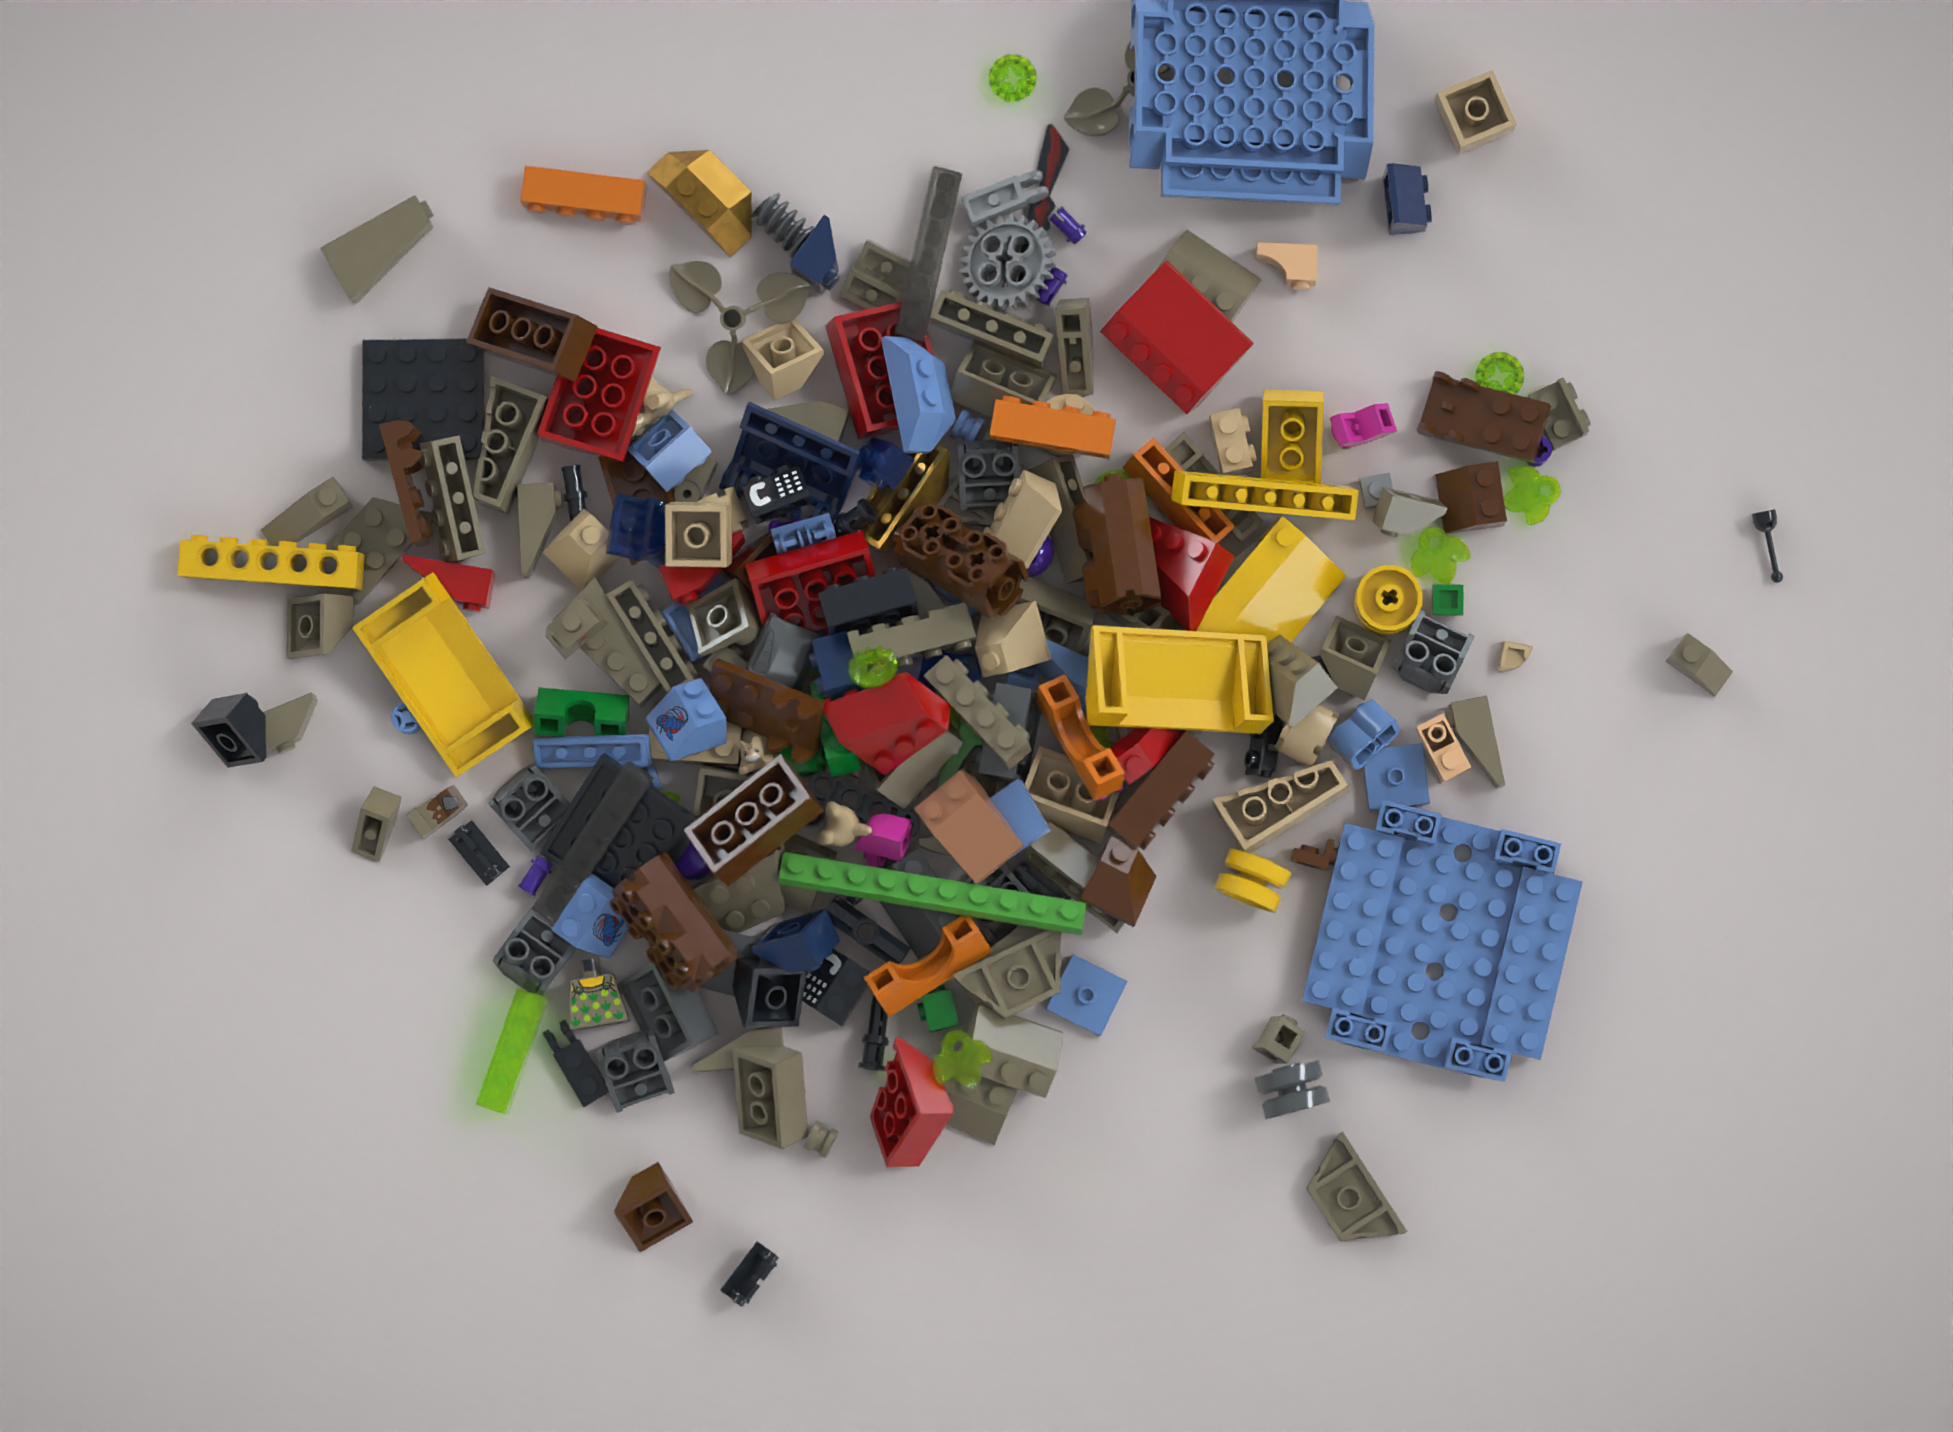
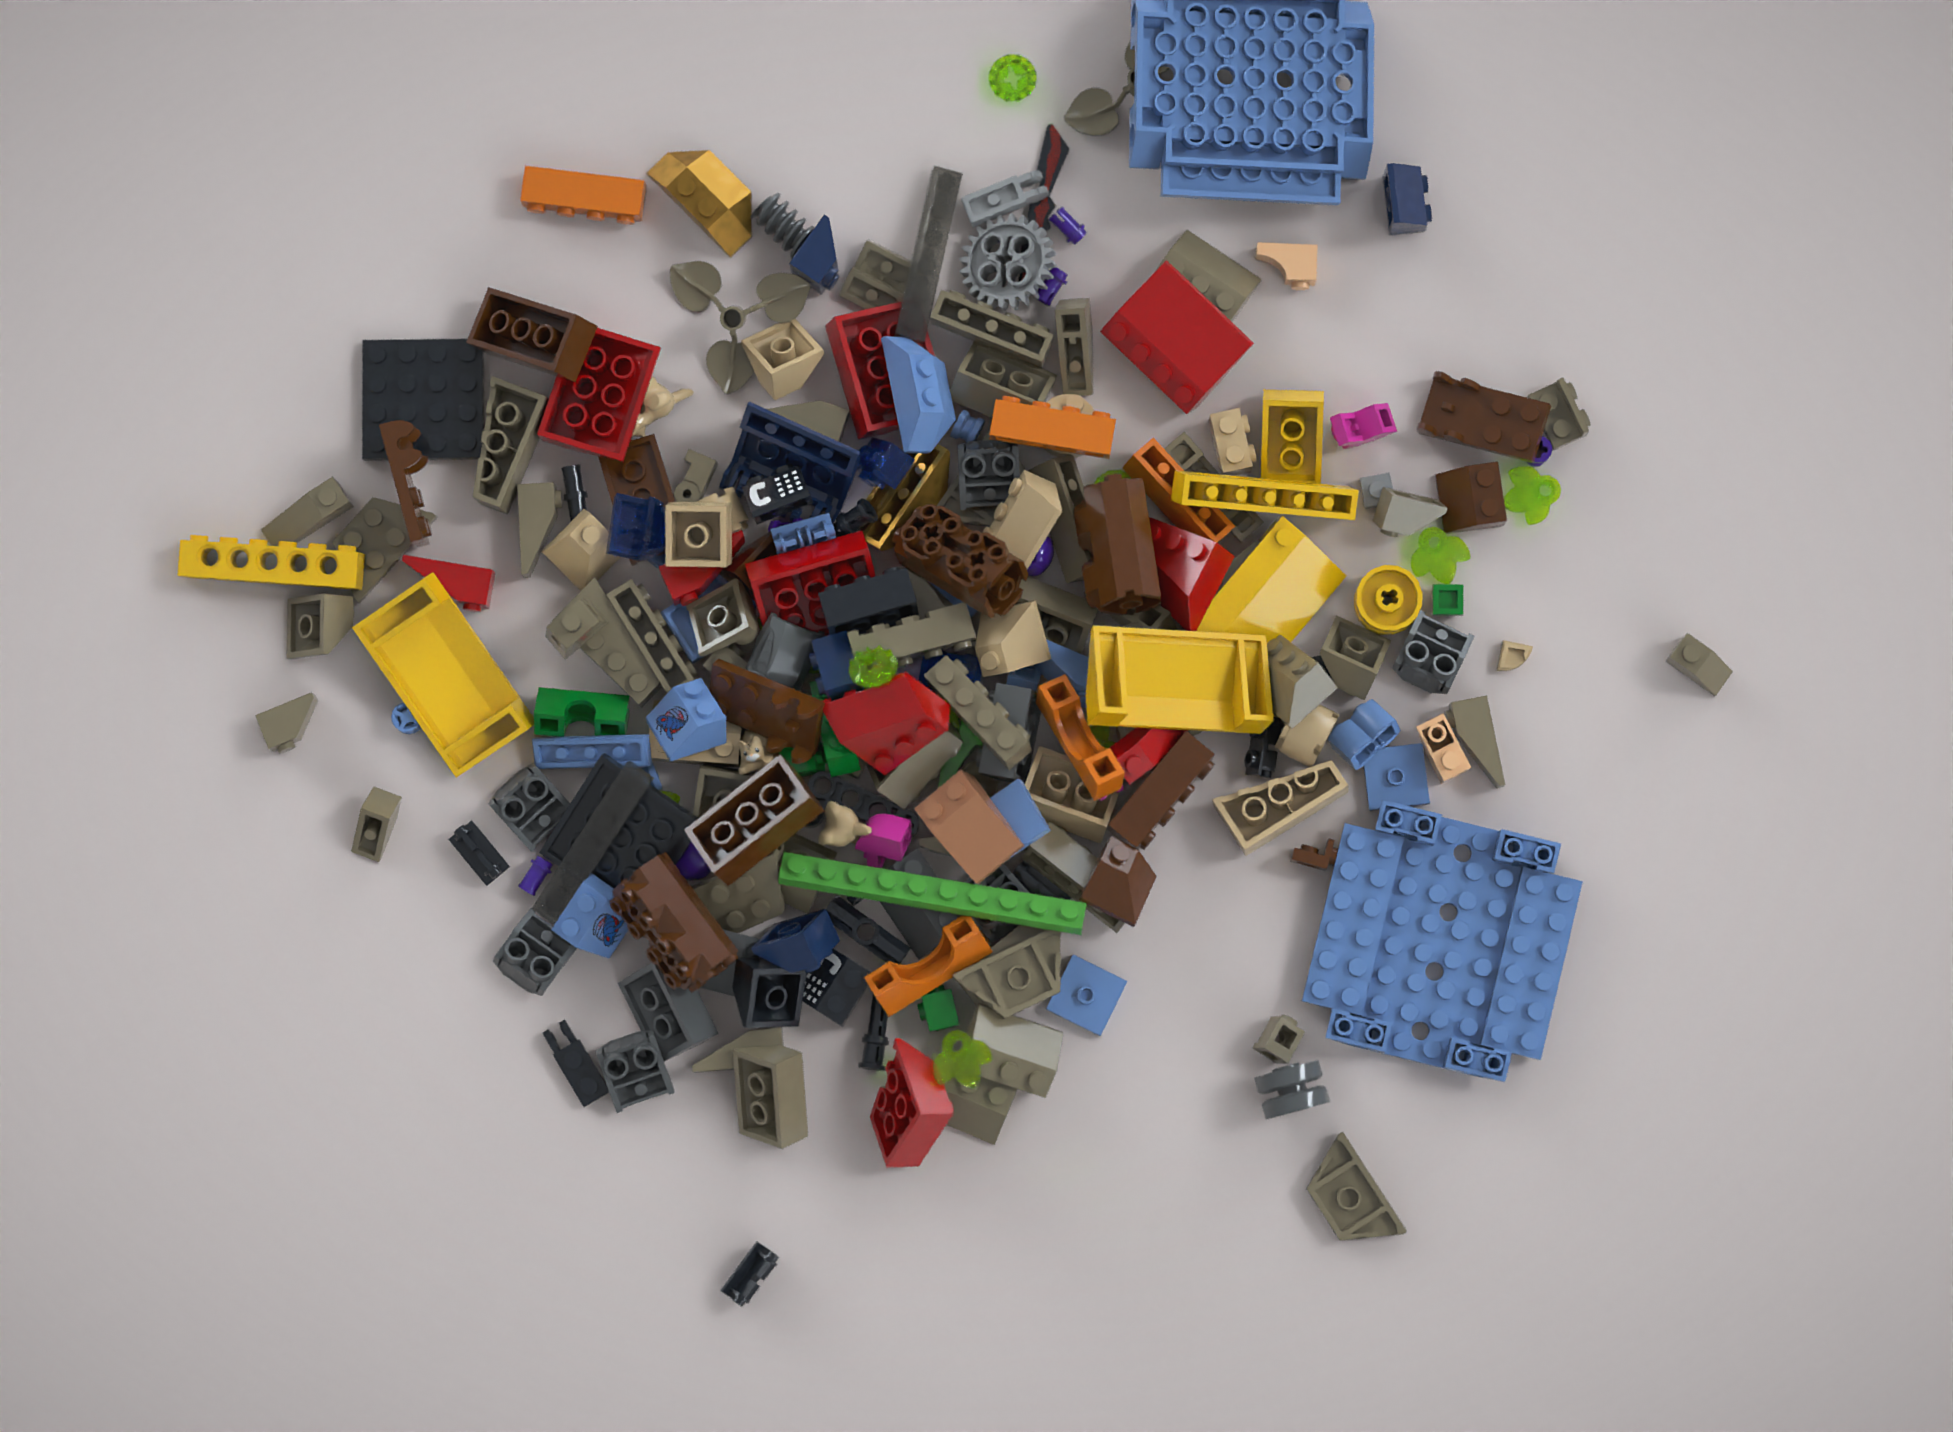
(234, 729): black slope -> none
(377, 246): dark tan slope -> none
(437, 811): leg -> none
(452, 499): dark tan brick -> none
(512, 1051): clear neon green brick -> none
(595, 998): torso -> none
(651, 1208): reddish brown slope -> none
(669, 450): medium blue slope -> none
(820, 1139): dark tan wheel -> none
(1251, 883): yellow wheel -> none
(1475, 112): tan brick -> none
(1505, 363): clear neon green gear -> none
(1766, 522): black hinge -> none

